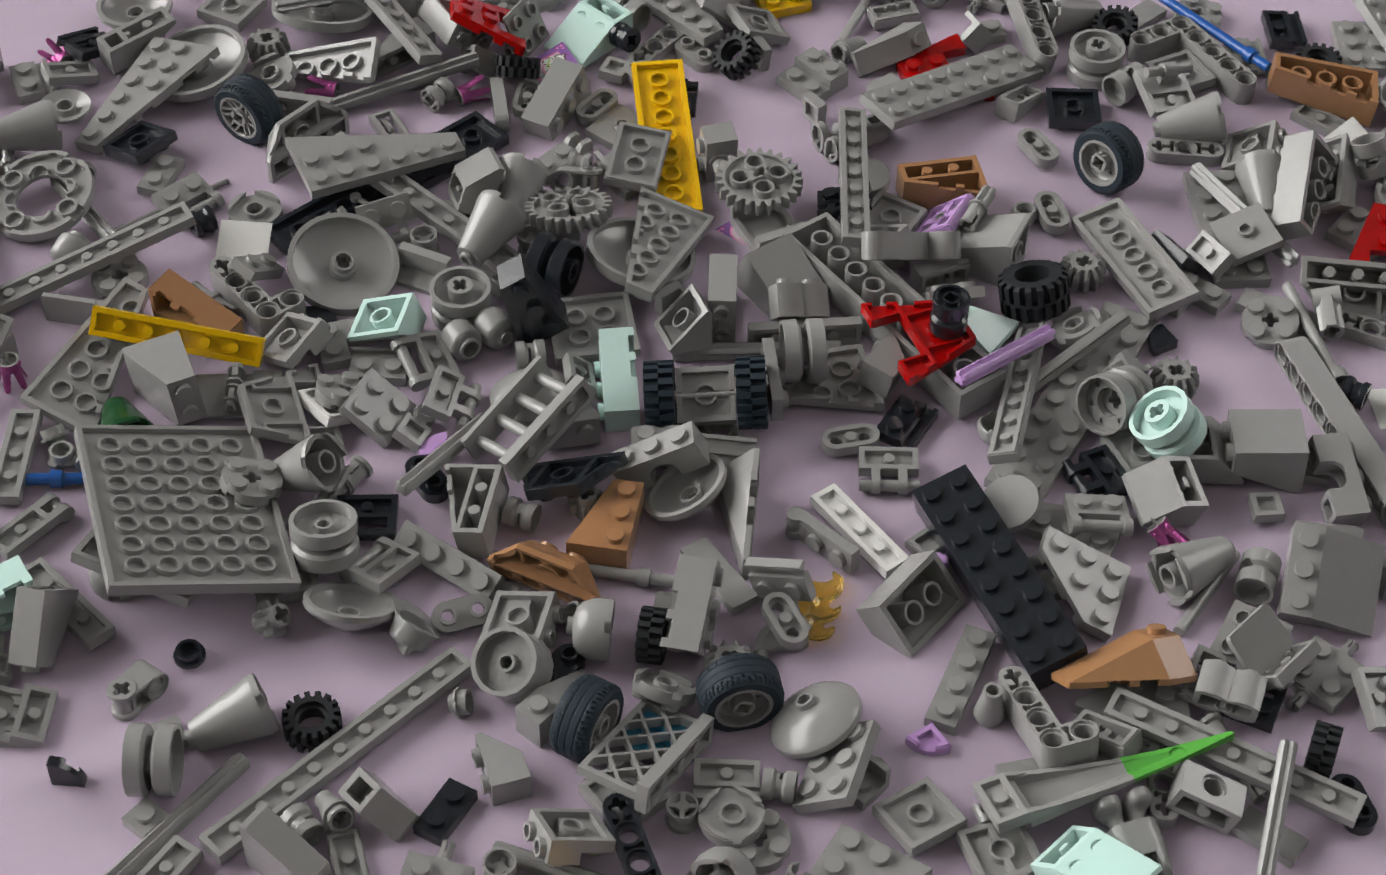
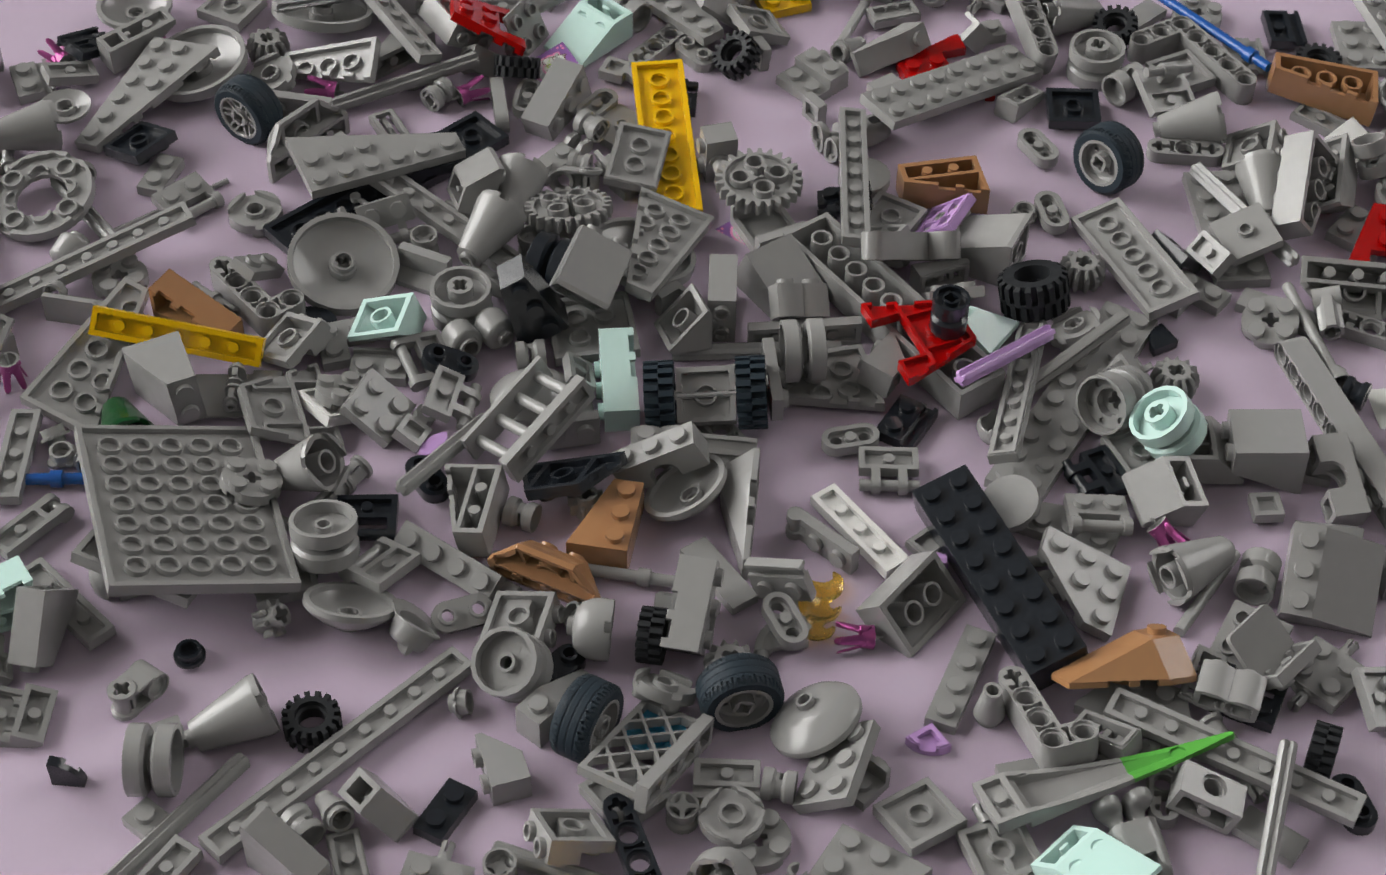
(55, 285): none -> light grey hinge
(205, 221): black wheel -> none
(243, 238): white sticker -> none
(451, 358): none -> black plate
(591, 268): none -> light grey slope
(594, 127): none -> light grey wheel
(624, 37): black wheel -> none
(865, 638): none -> flat silver piece
(977, 208): light grey axle -> none

